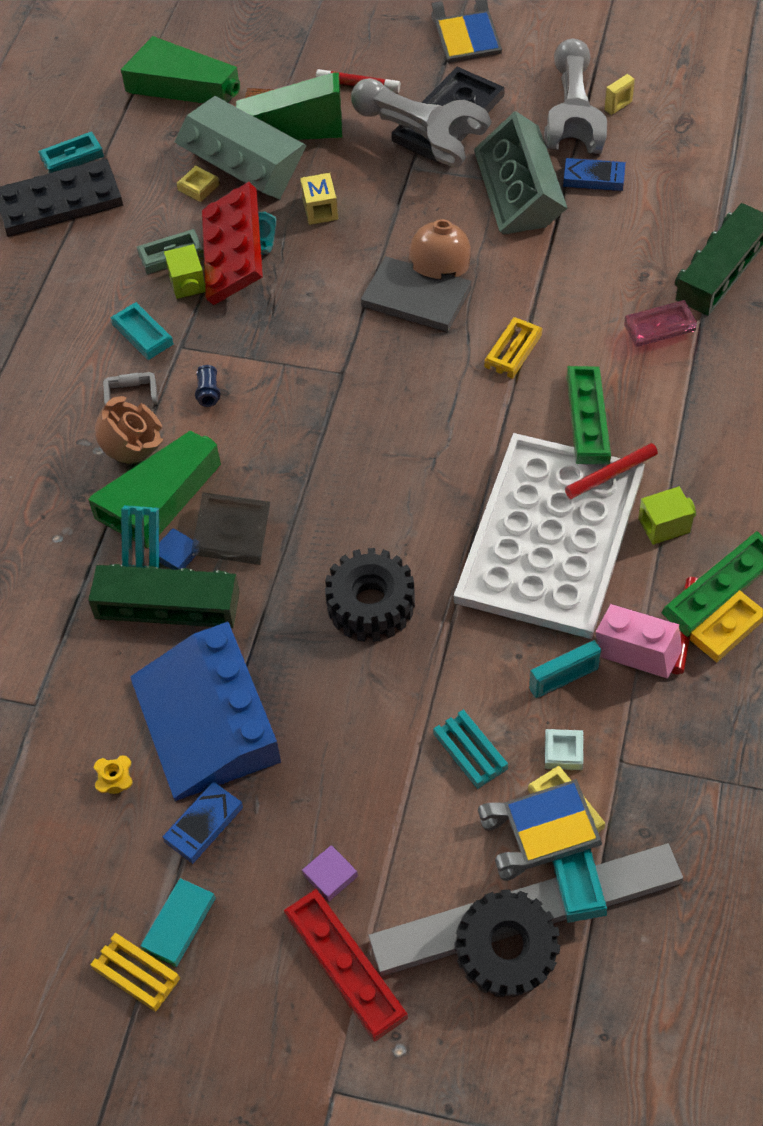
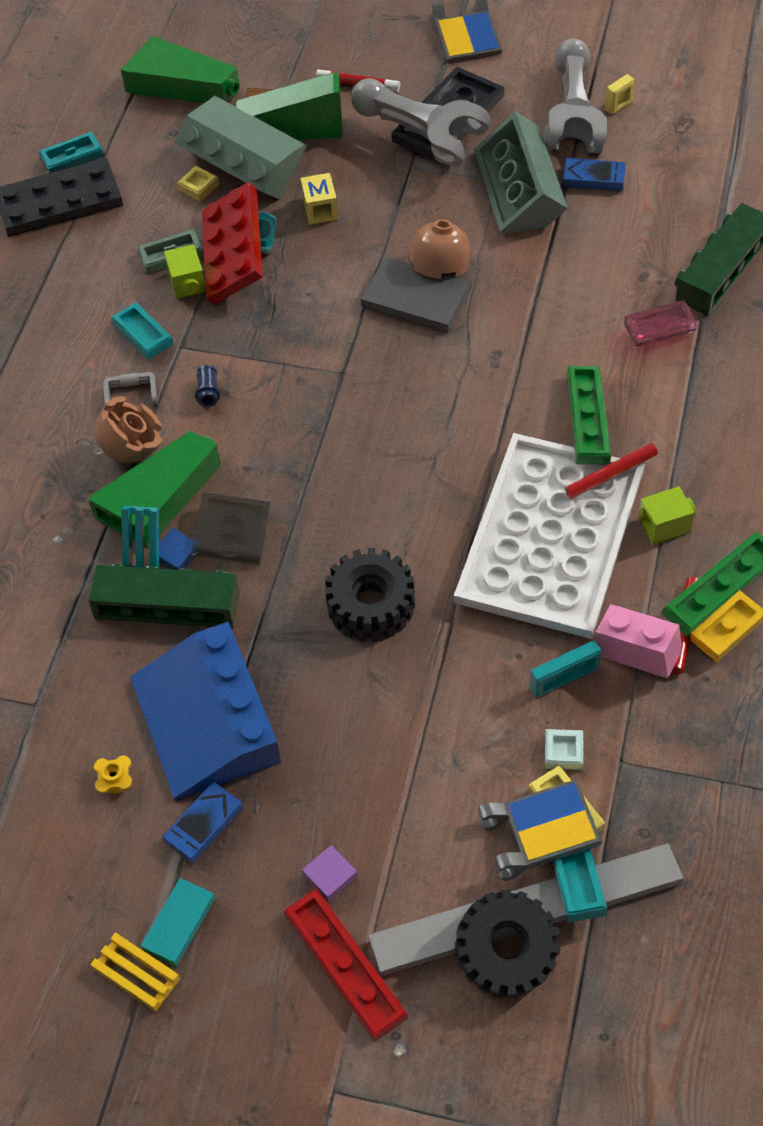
(453, 725): teal tile -> none
(503, 364): yellow tile -> none

